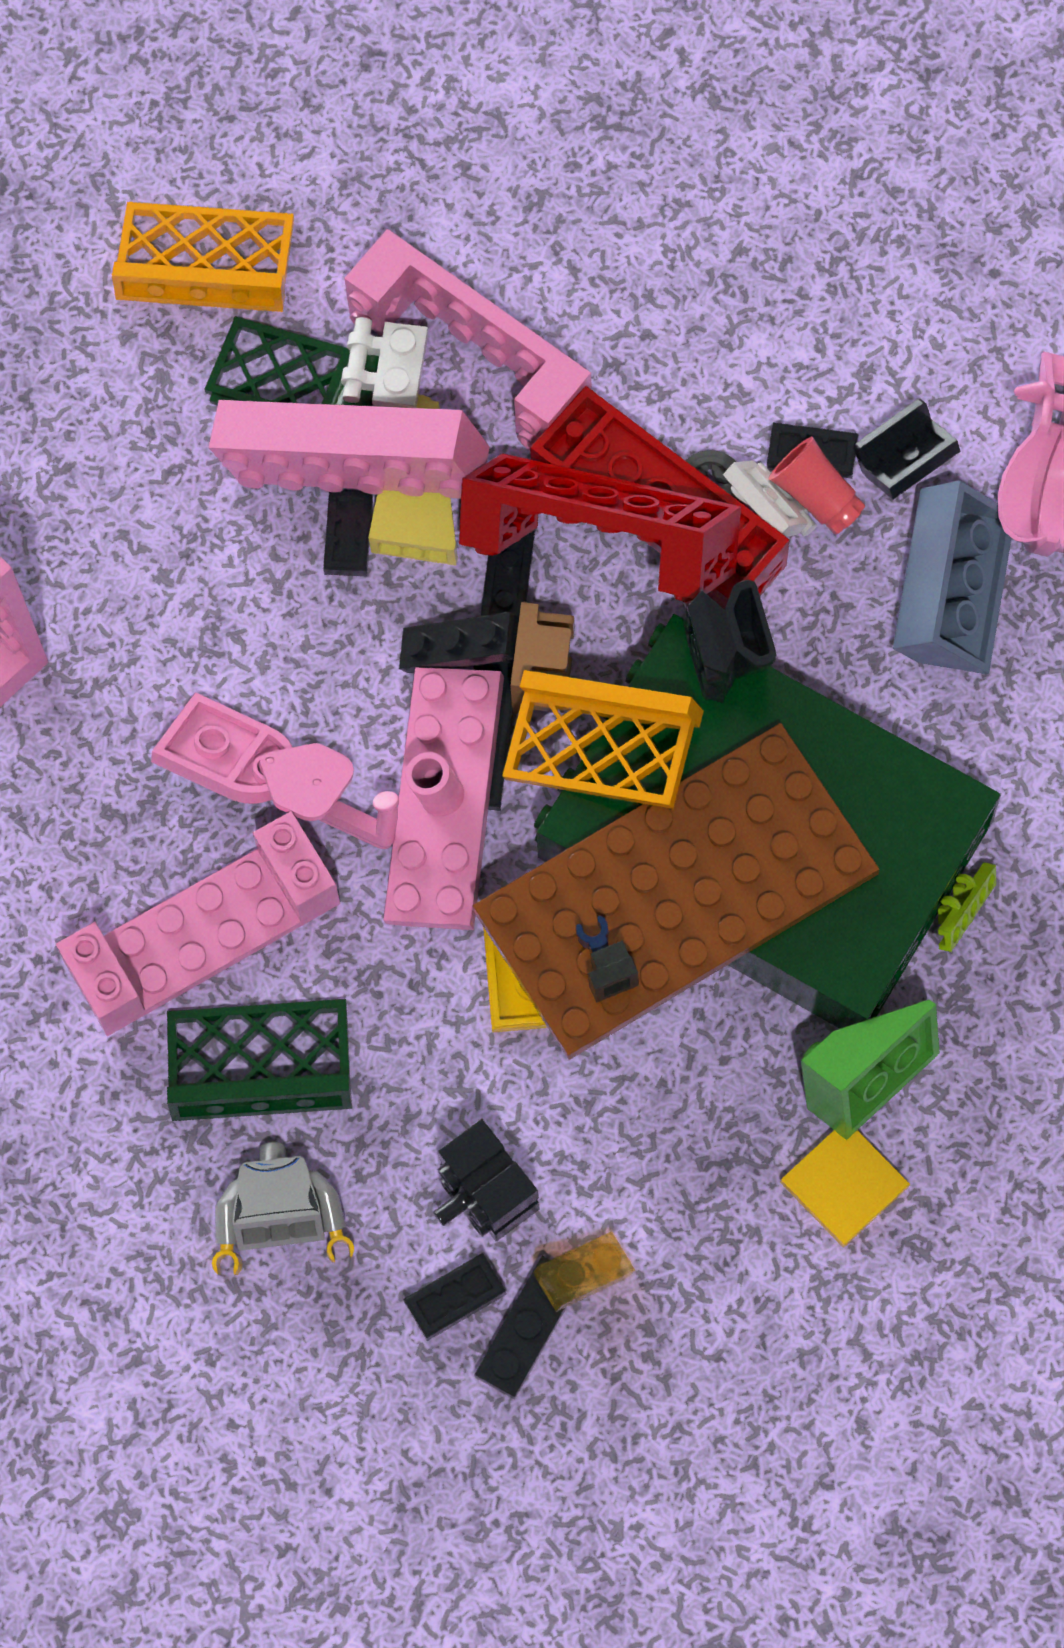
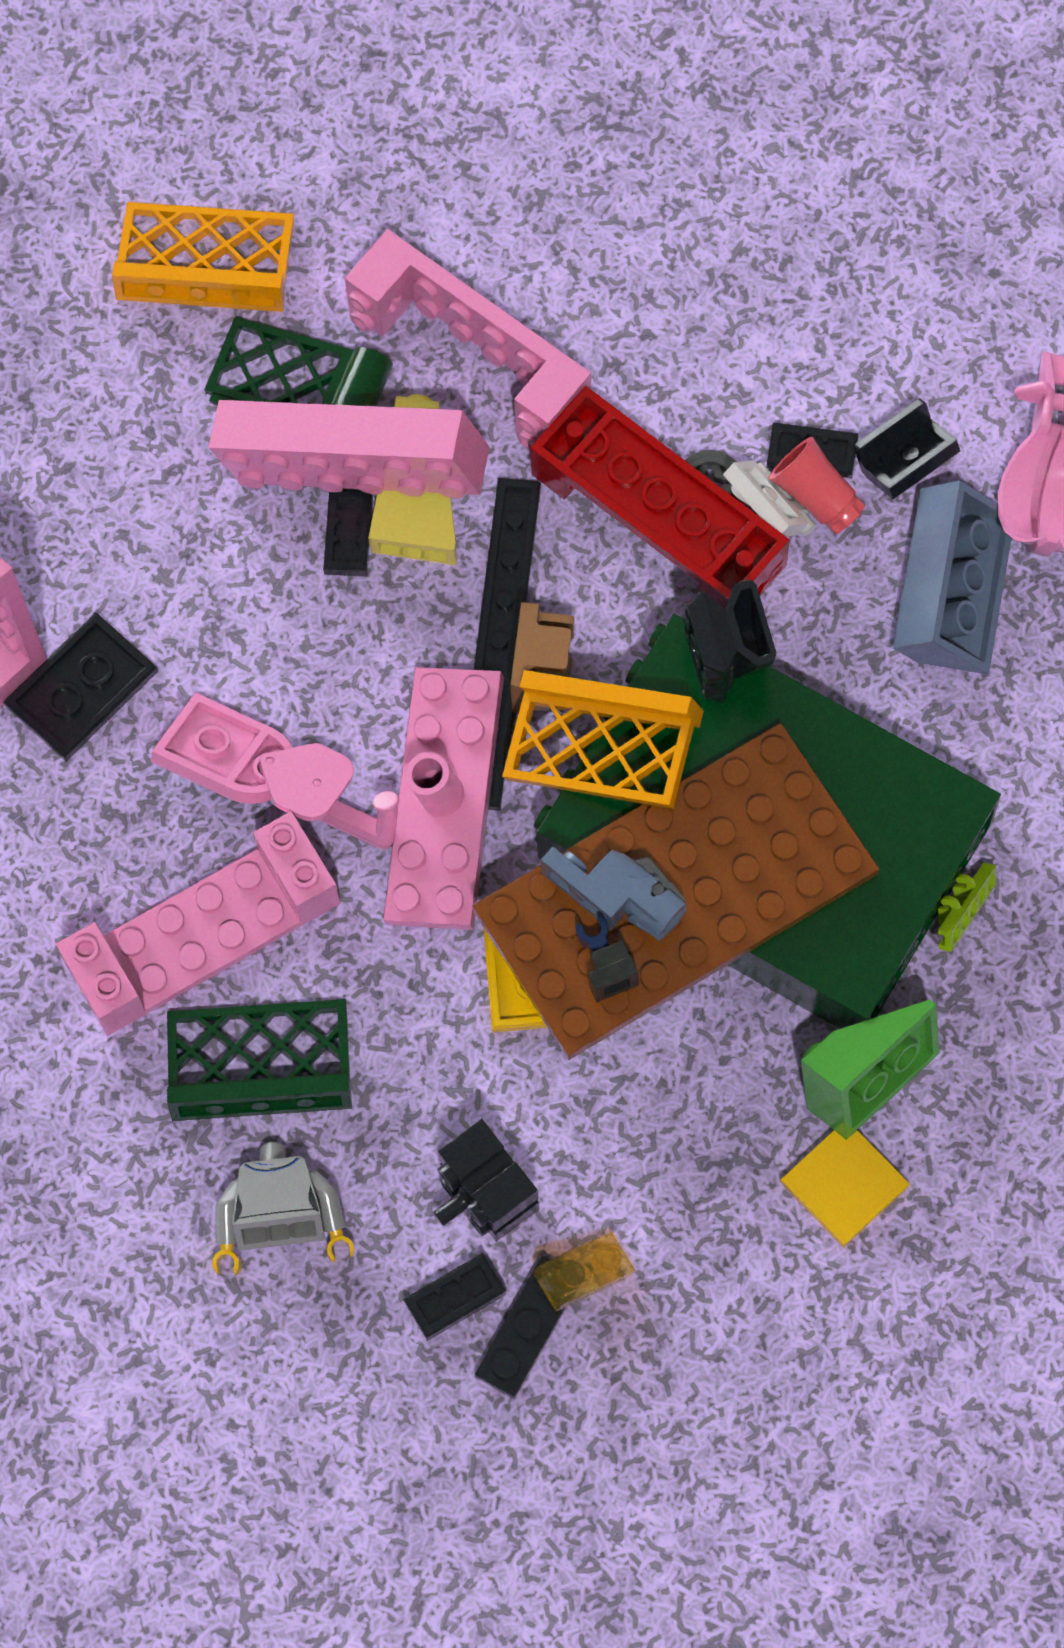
(80, 686): none -> black tile
(399, 364): white plate -> none
(459, 642): black plate -> none
(619, 888): none -> sand blue plate
(696, 533): red plate -> none

